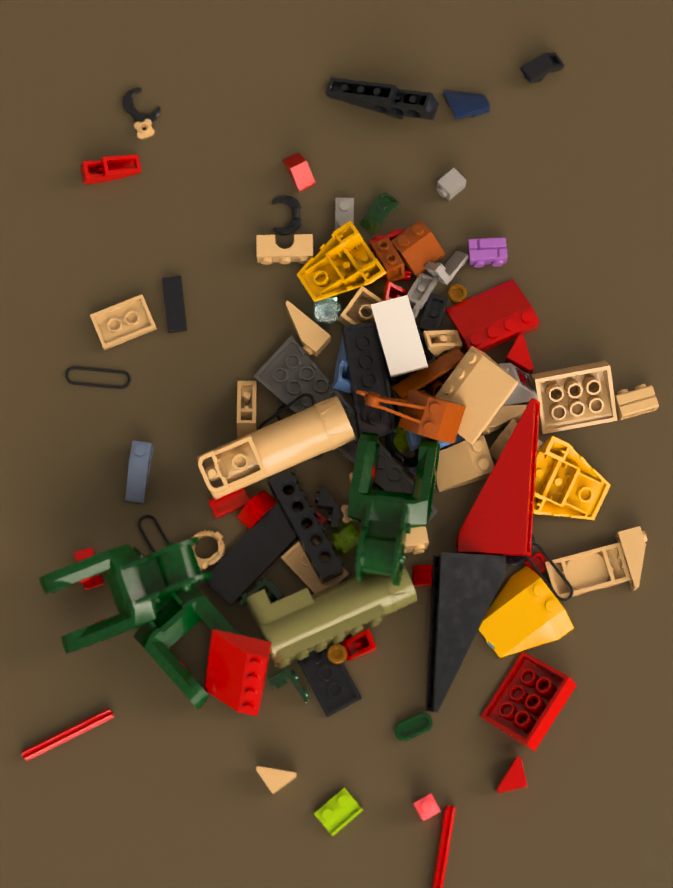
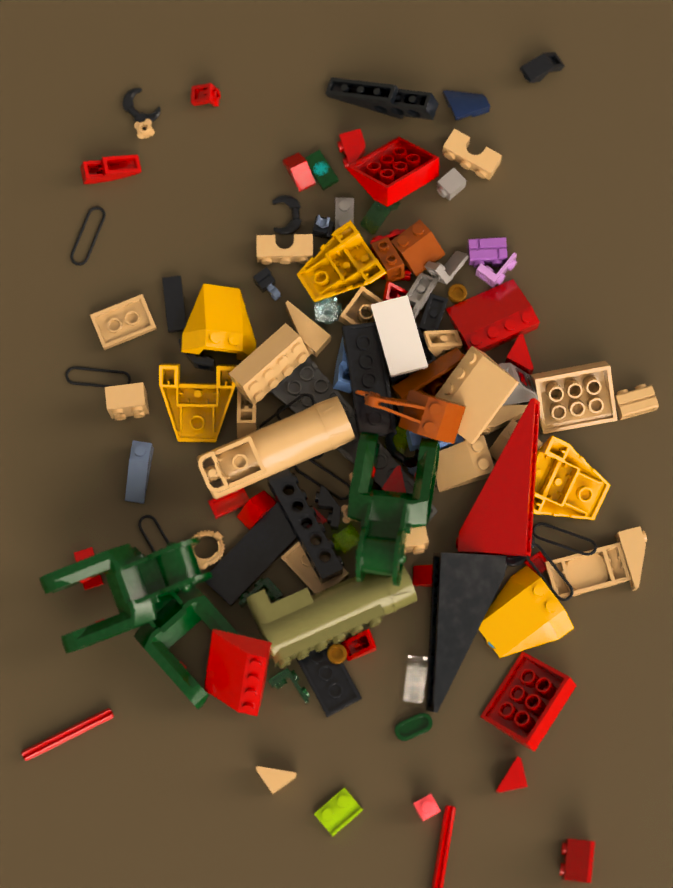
(81, 231): none -> black piece
(127, 401): none -> tan brick
(196, 408): none -> yellow wedge
(203, 362): none -> black slope
(205, 94): none -> red bracket
(219, 323): none -> yellow wedge
(266, 281): none -> black piece
(269, 364): none -> tan brick
(321, 170): none -> dark green tile
(323, 227): none -> black piece
(323, 468): none -> black piece
(352, 146): none -> red slope
(395, 170): none -> red slope
(395, 482): none -> red slope
(415, 679): none -> clear bracket
(483, 164): none -> tan arch
(488, 275): none -> lavender bracket
(567, 532): none -> black piece
(577, 860): none -> red slope

